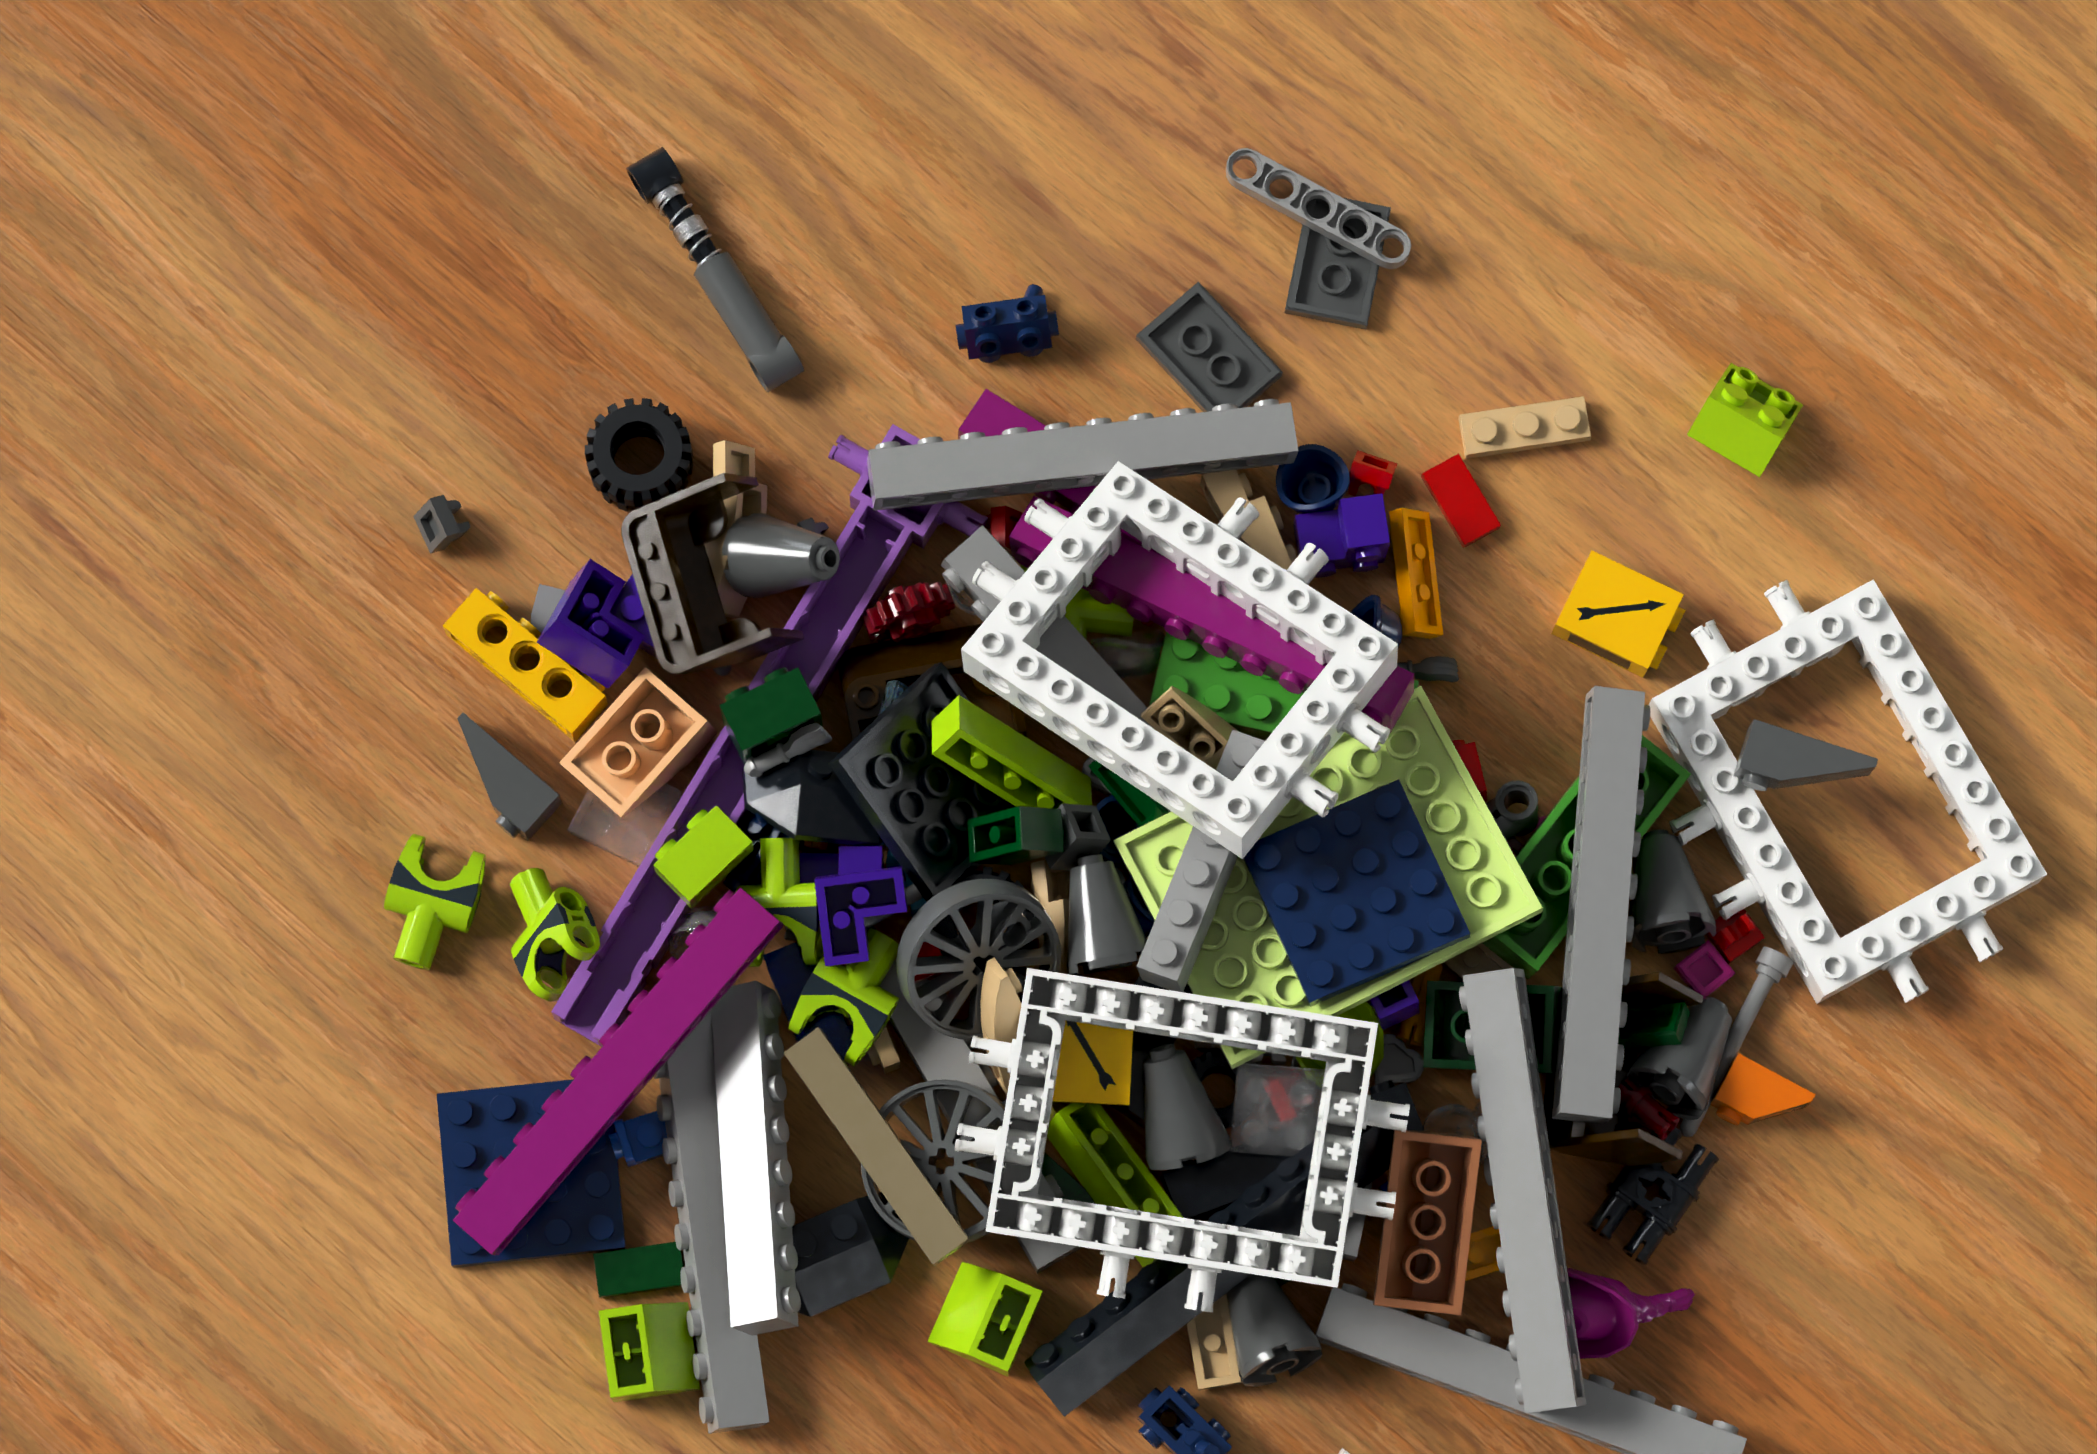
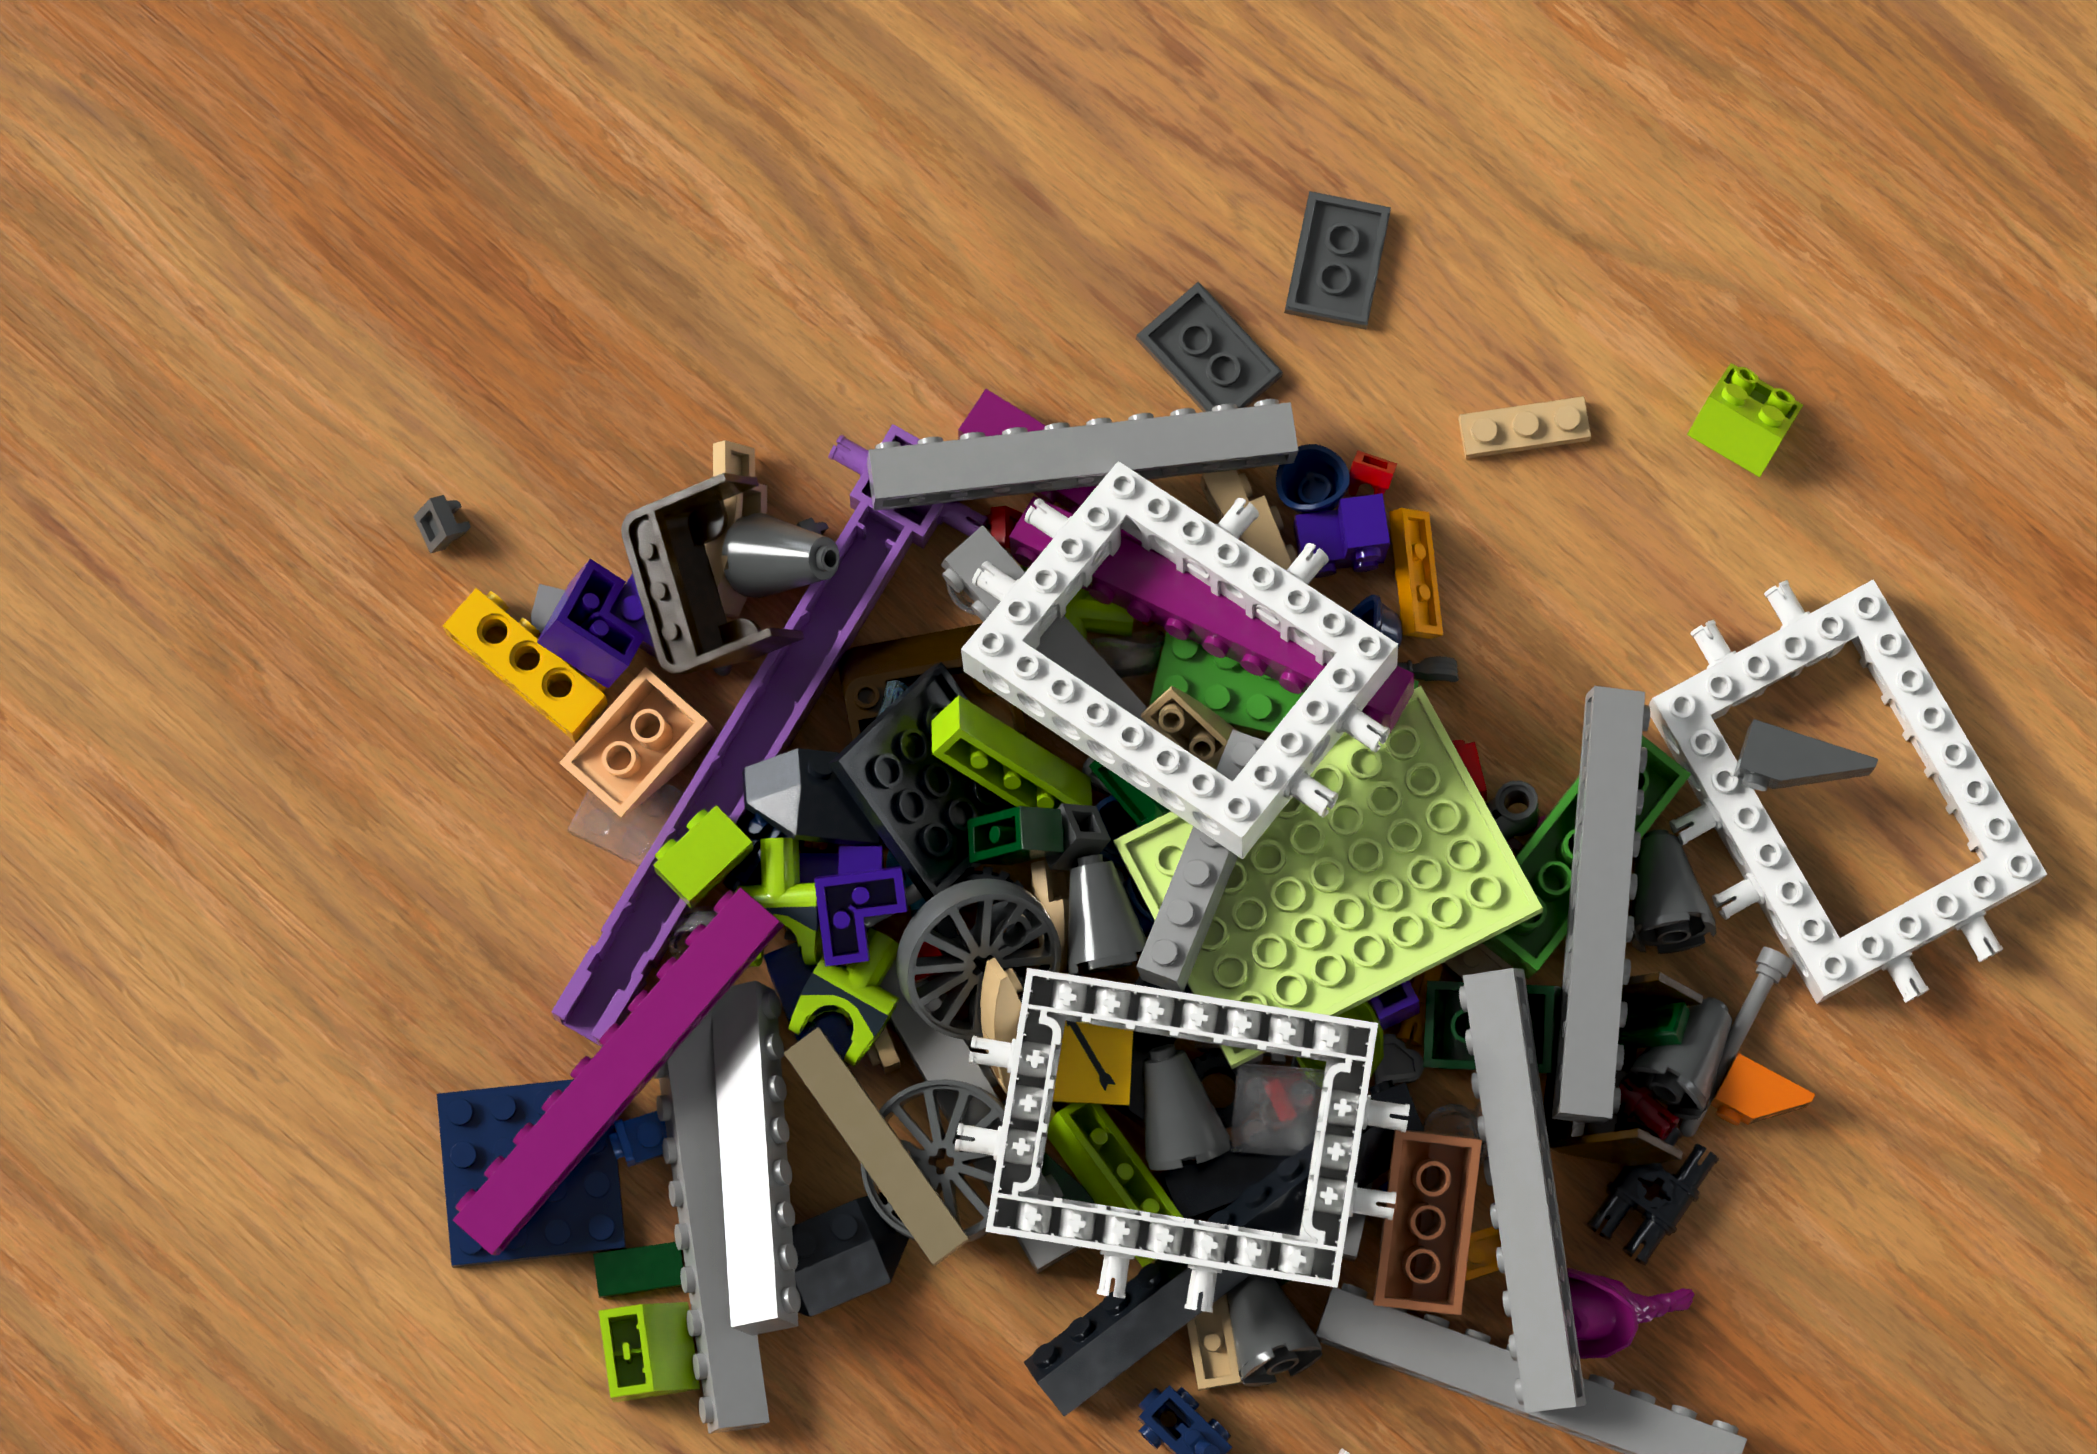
(431, 902): lime connector -> none
(513, 789): dark grey slope -> none
(552, 932): lime connector -> none
(633, 422): black tyre -> none
(726, 287): piece -> none
(769, 712): dark green brick -> none
(798, 743): light grey piece -> none
(909, 612): dark red gear -> none
(985, 1317): lime slope -> none
(1008, 327): dark blue brick -> none
(1329, 226): light grey beam -> none
(1355, 893): dark blue plate -> none
(1460, 500): red tile -> none
(1619, 615): yellow brick -> none
(1704, 970): dark pink tile -> none
(1735, 935): red tile -> none

